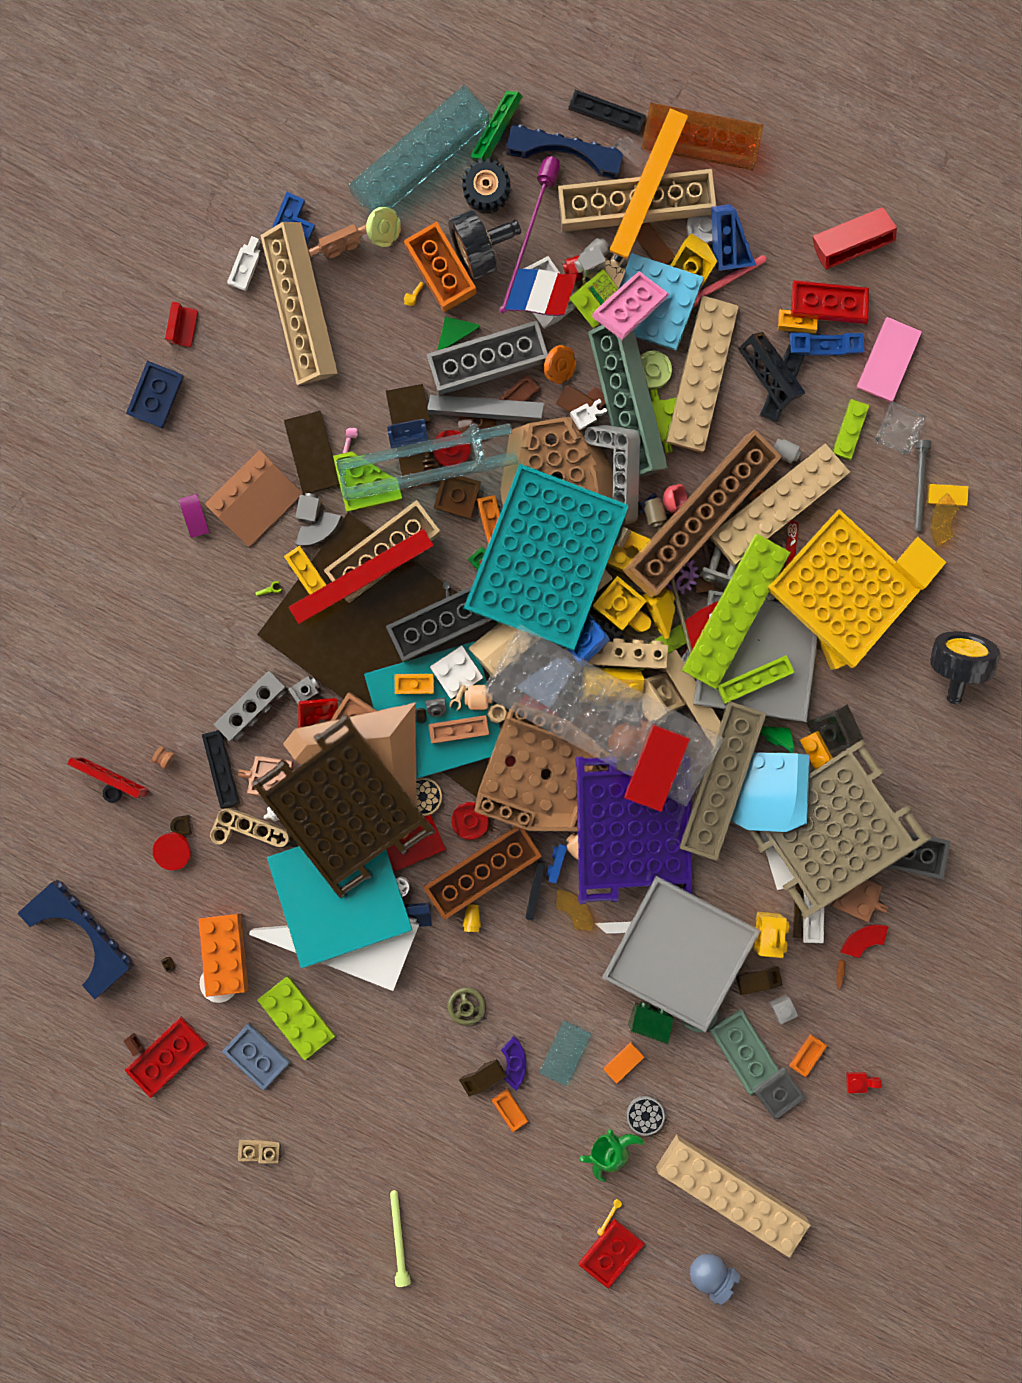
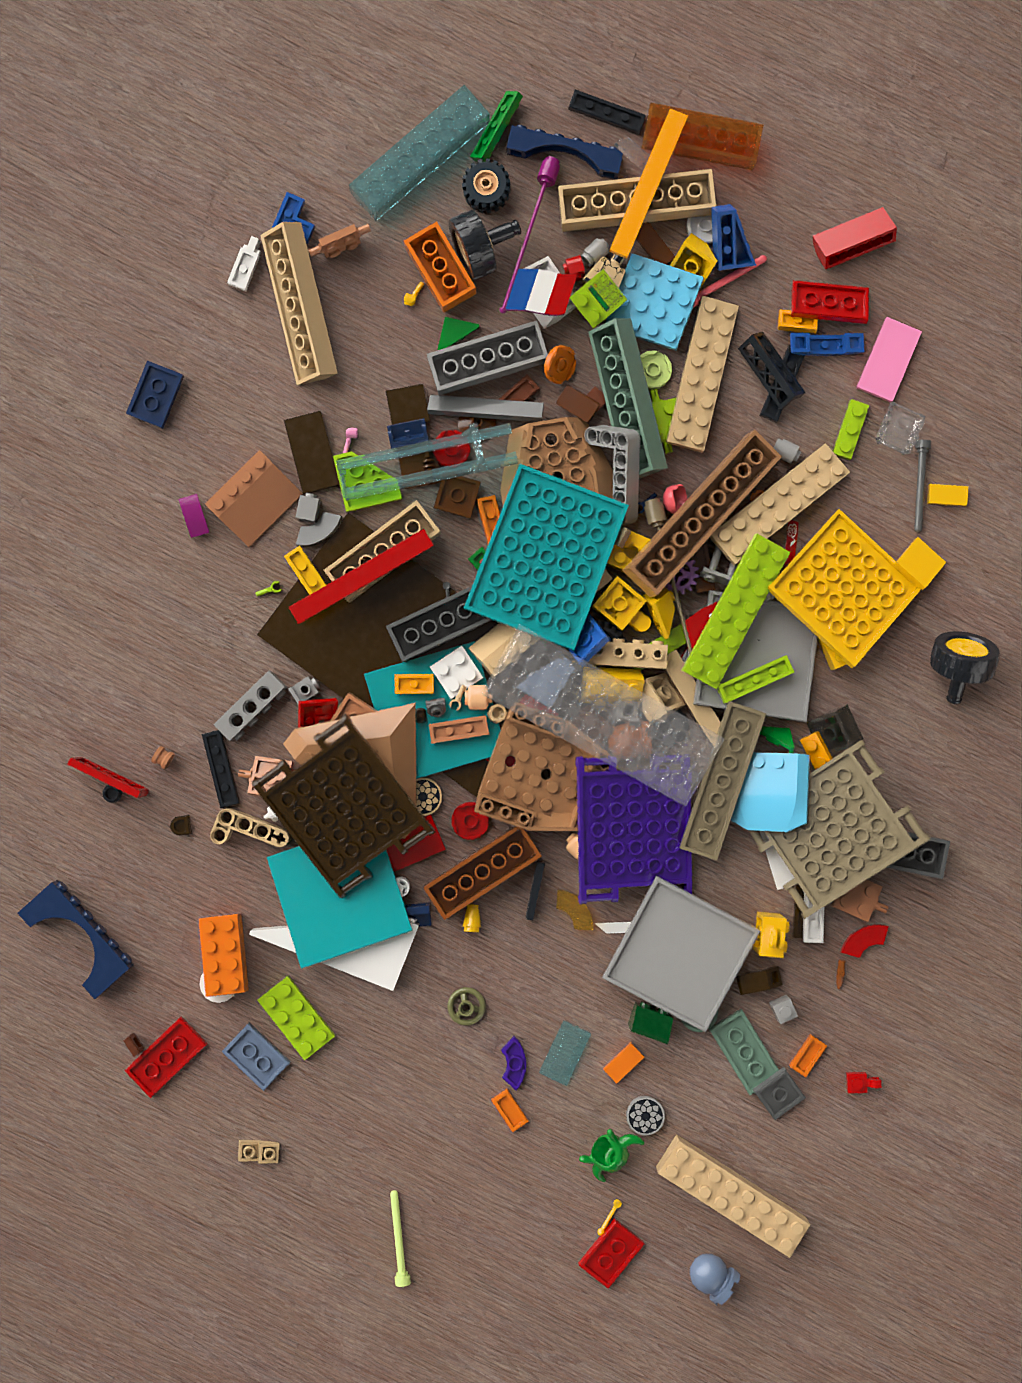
(168, 964): dark brown rock -> none
(172, 851): red tile -> none
(181, 325): red panel -> none
(383, 226): yellowish green tile -> none
(483, 1078): dark brown slope -> none
(558, 855): blue plate -> none
(586, 415): white plate -> none
(590, 261): light grey brick -> none
(630, 305): bright pink tile -> none
(656, 767): red tile -> none
(941, 520): clear yellow tile -> none

